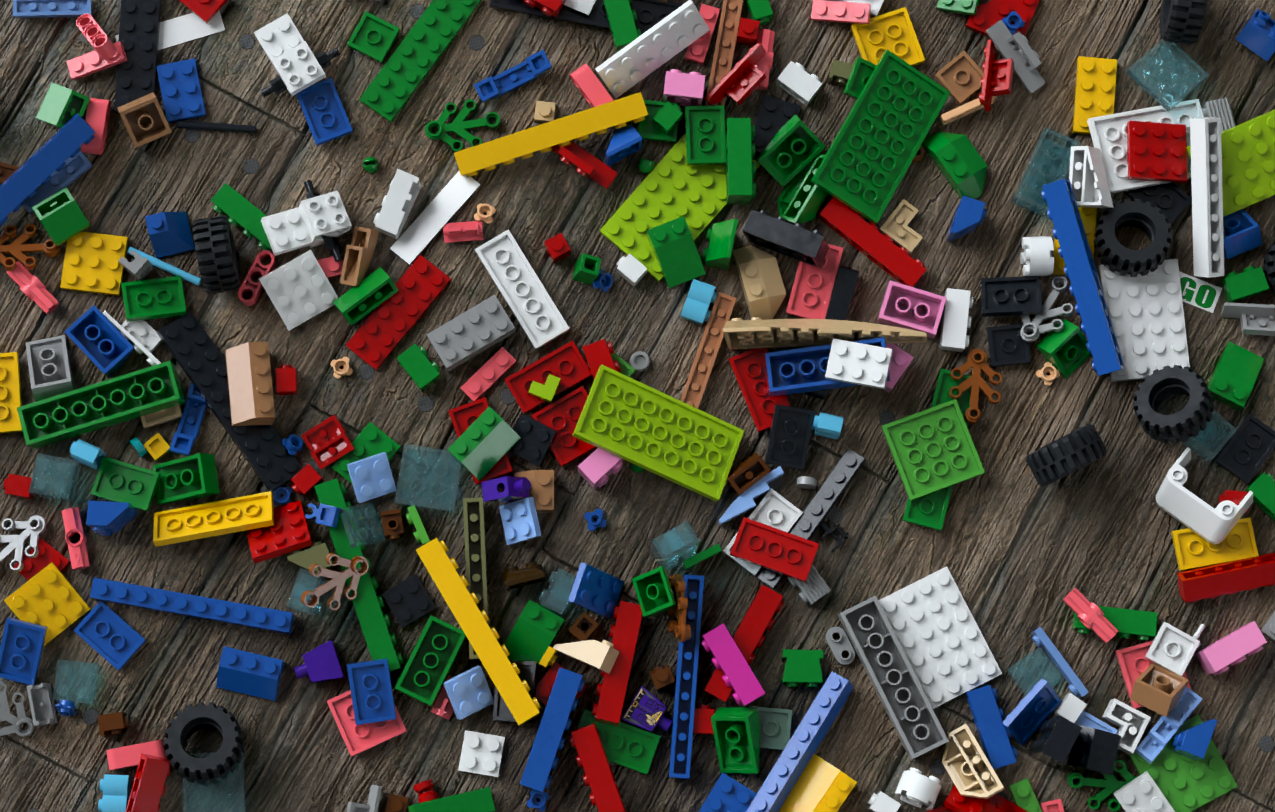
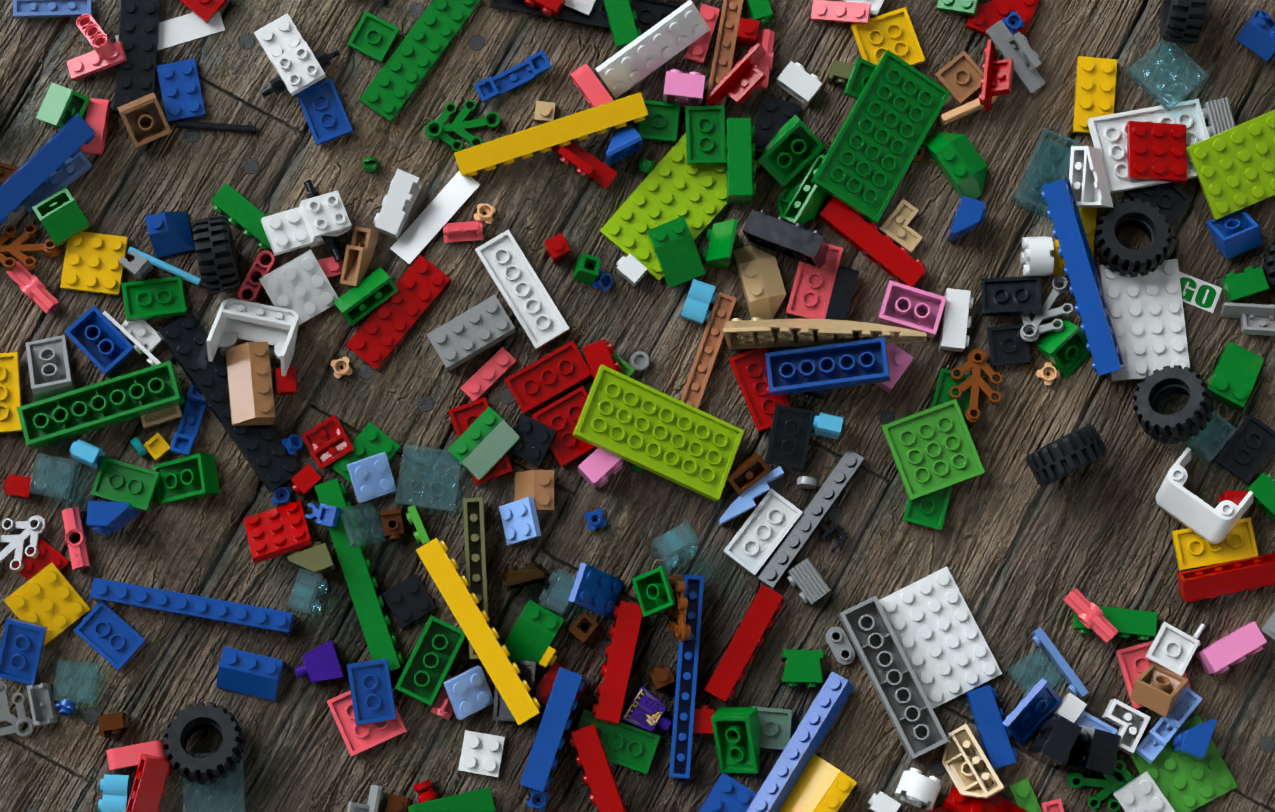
(213, 519): yellow plate -> none
(254, 323): none -> white windscreen
(337, 581): dark orange plant -> none
(418, 367): green brick -> none
(515, 489): dark purple torso -> none
(547, 391): lime piece -> none
(591, 652): slope -> none
(668, 117): green brick -> none
(702, 556): green tile -> none
(733, 665): dark pink brick -> none
(774, 549): red plate -> none
(858, 363): white plate -> none
(1207, 197): white brick -> none

